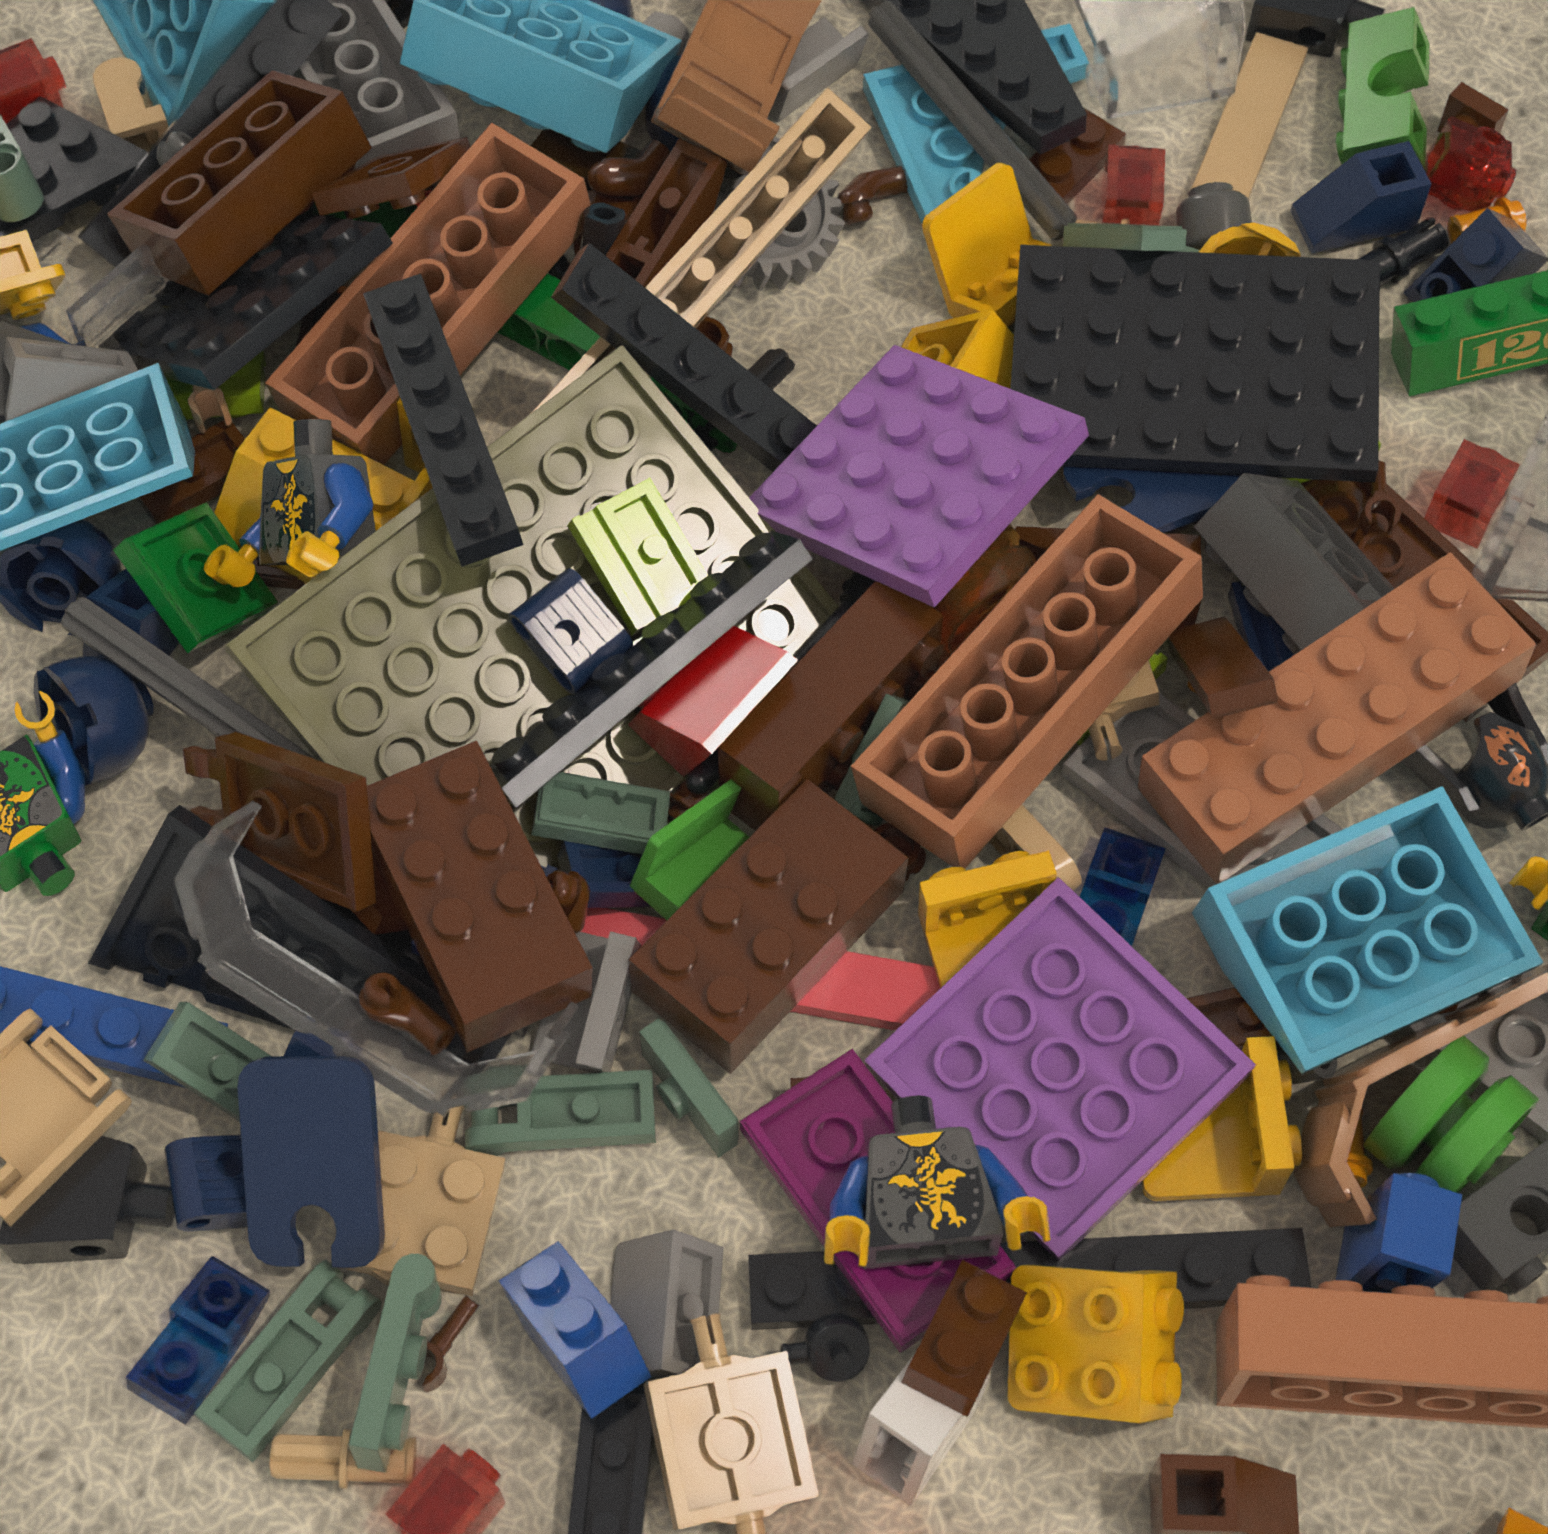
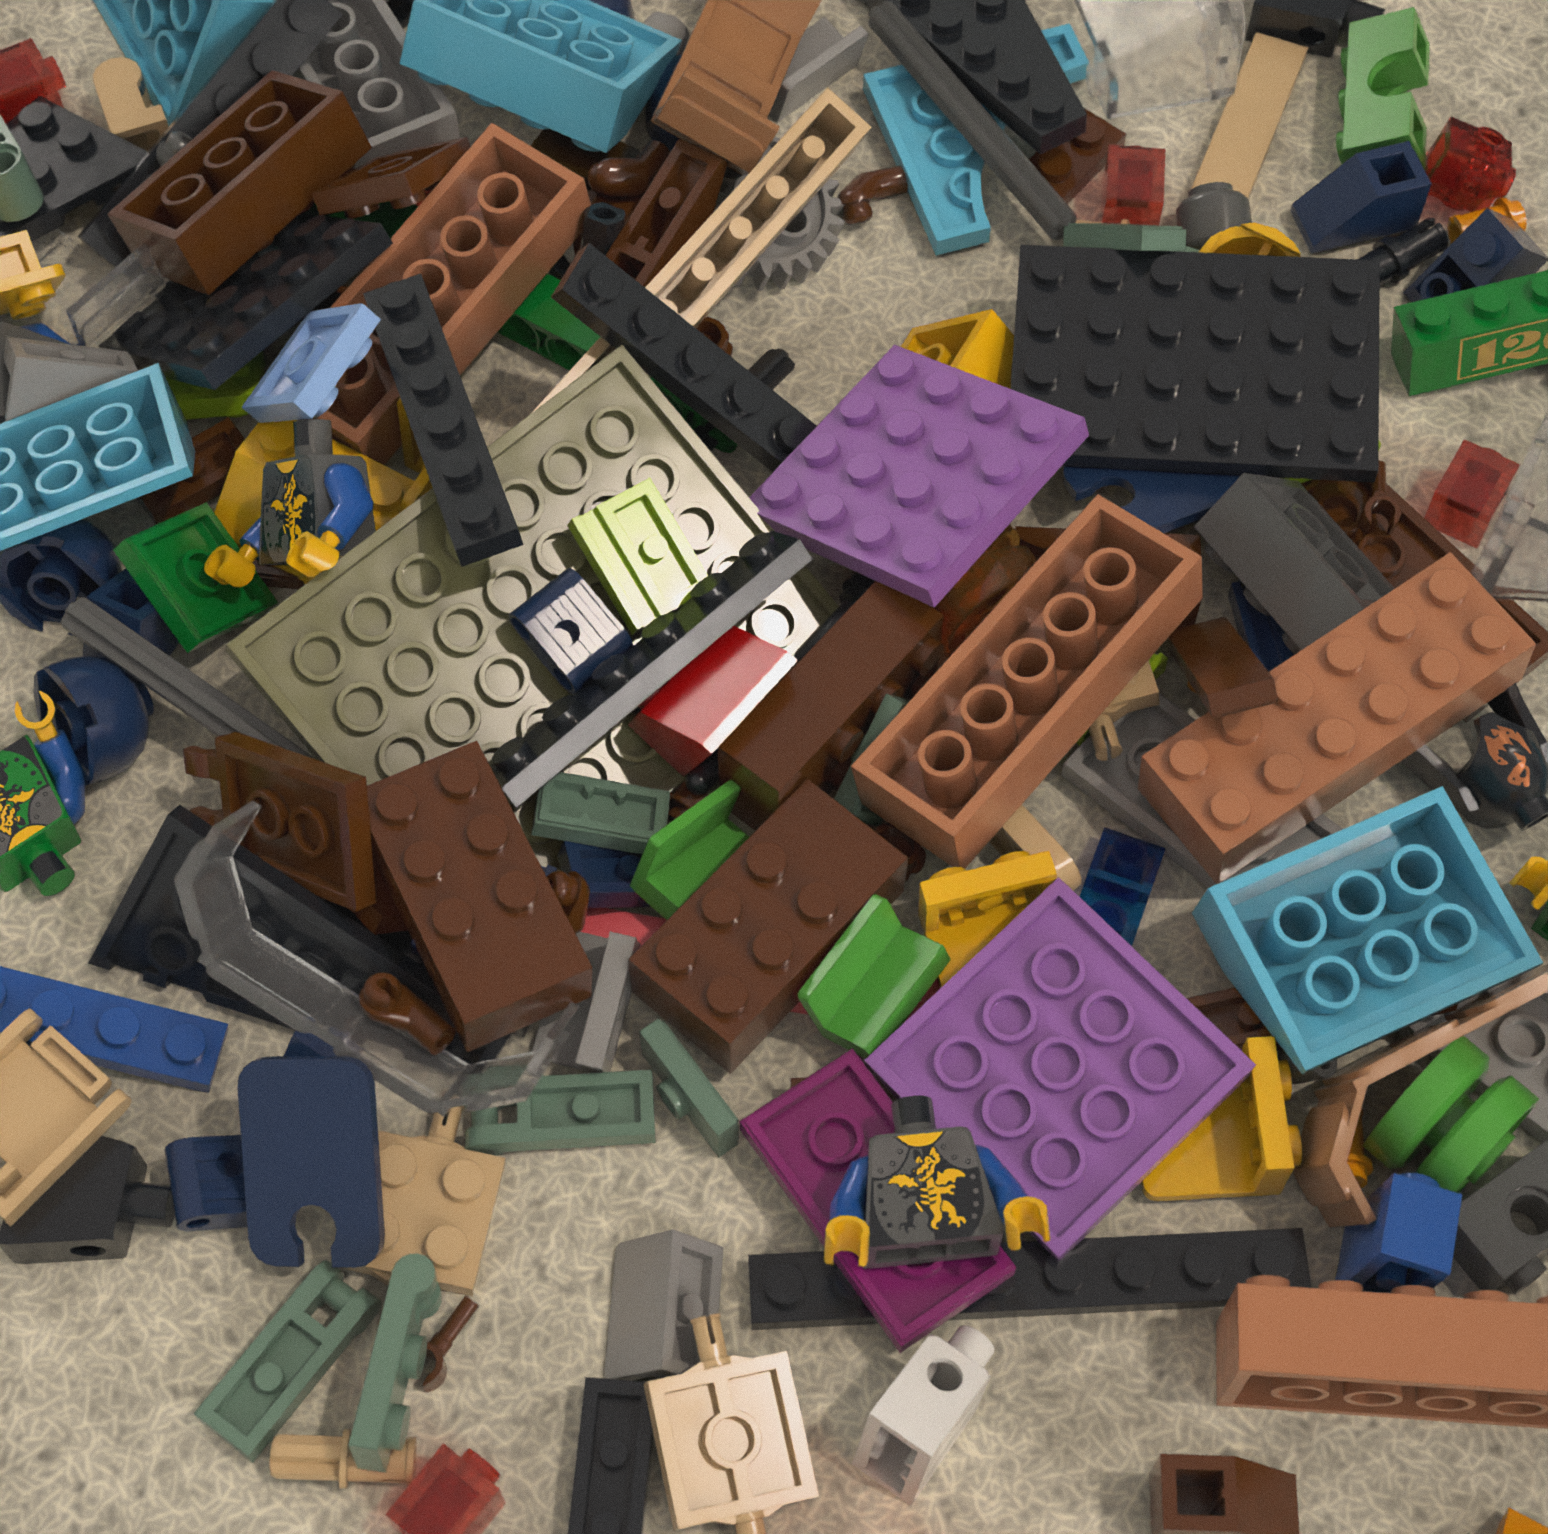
(199, 1341): clear blue slope -> none
(203, 1056): sand green plate -> none
(207, 403): light nougat hand -> none
(311, 363): none -> light blue plate
(575, 1329): blue brick -> none
(833, 1347): black piece -> none
(871, 979): none -> bright green panel
(964, 1338): reddish brown plate -> none
(978, 242): yellow bracket -> none
(1095, 1343): yellow bracket -> none
(1473, 109): reddish brown plate -> none

